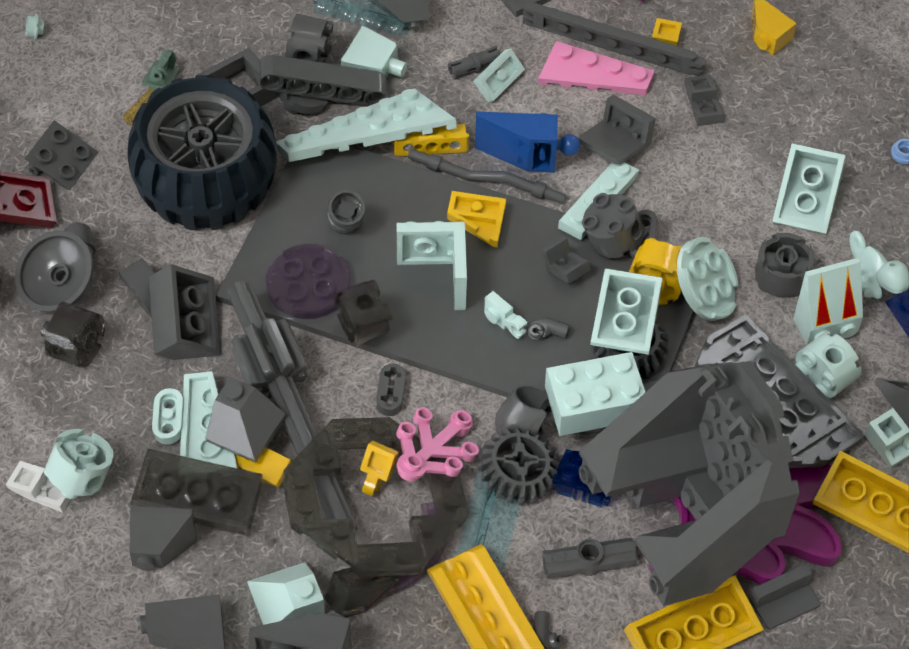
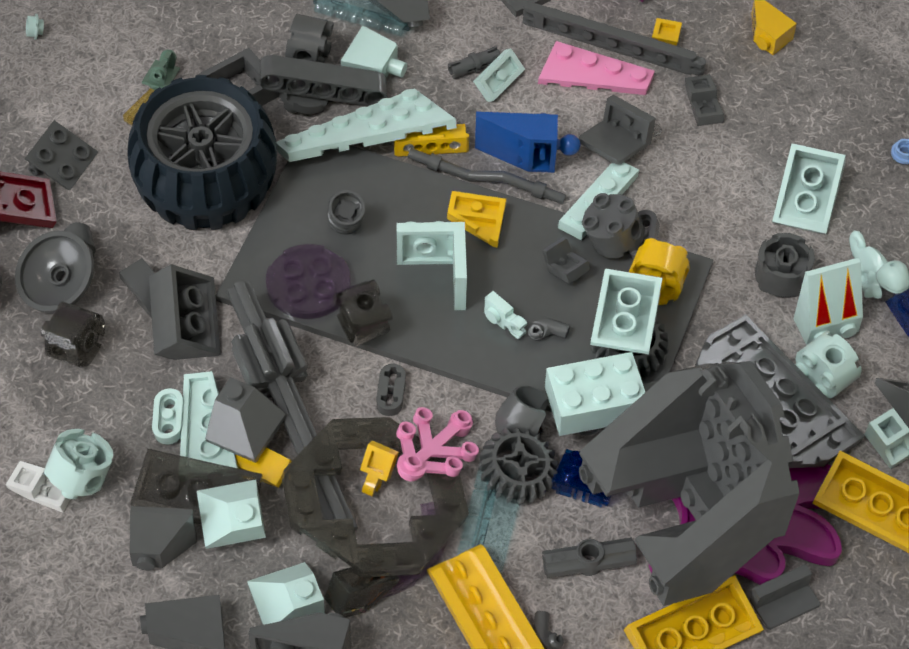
(231, 514): none -> light aqua slope
(707, 279): light aqua tile -> none

